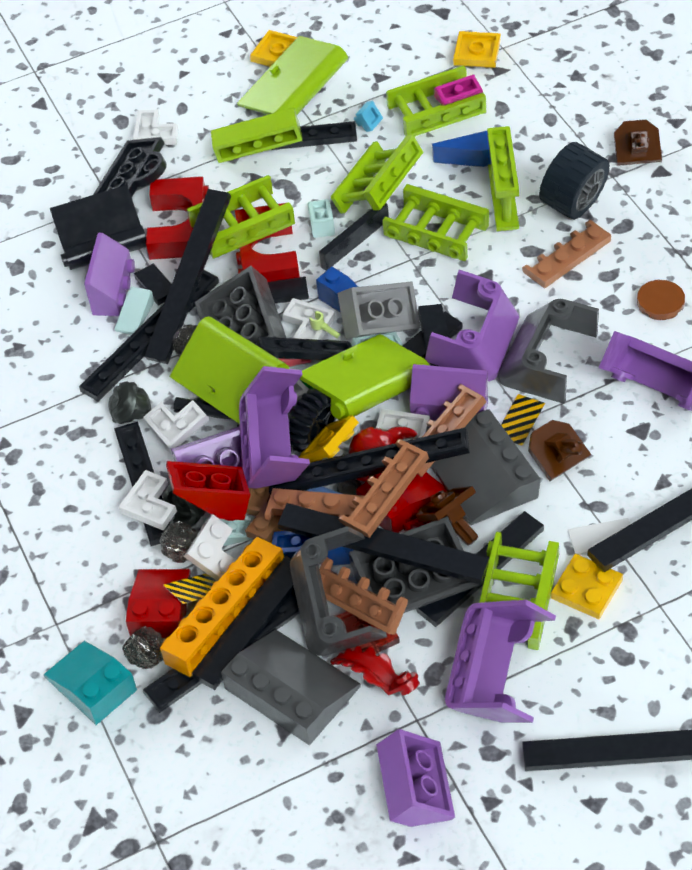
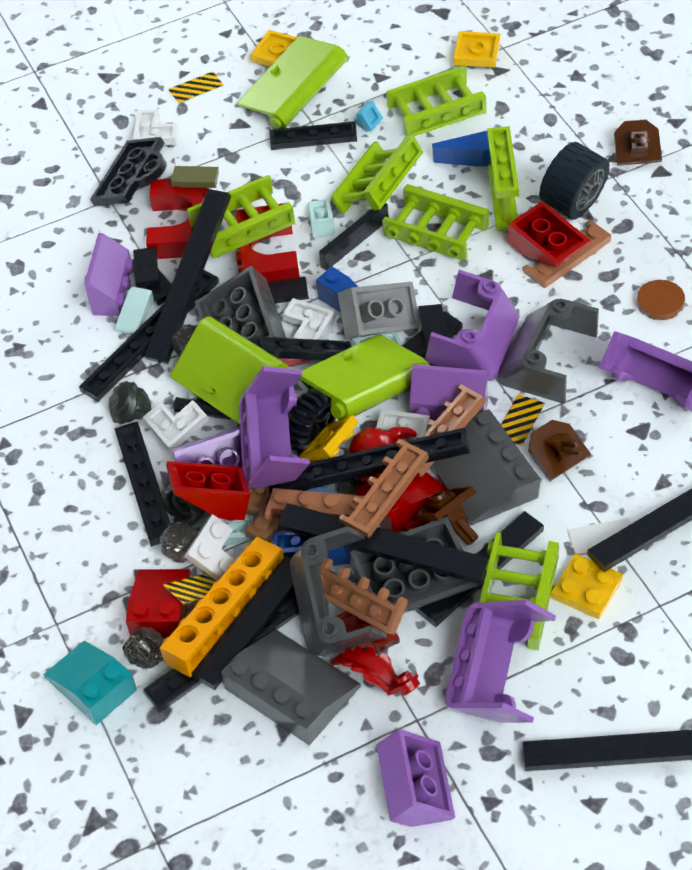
(106, 213): black door -> none
(143, 501): white plate -> none
(146, 267): none -> black tile
(195, 87): none -> sticker
(195, 176): none -> olive tile
(256, 135): lime brick -> none
(320, 324): yellowish green hand -> none
(457, 90): dark pink slope -> none
(545, 235): none -> red slope

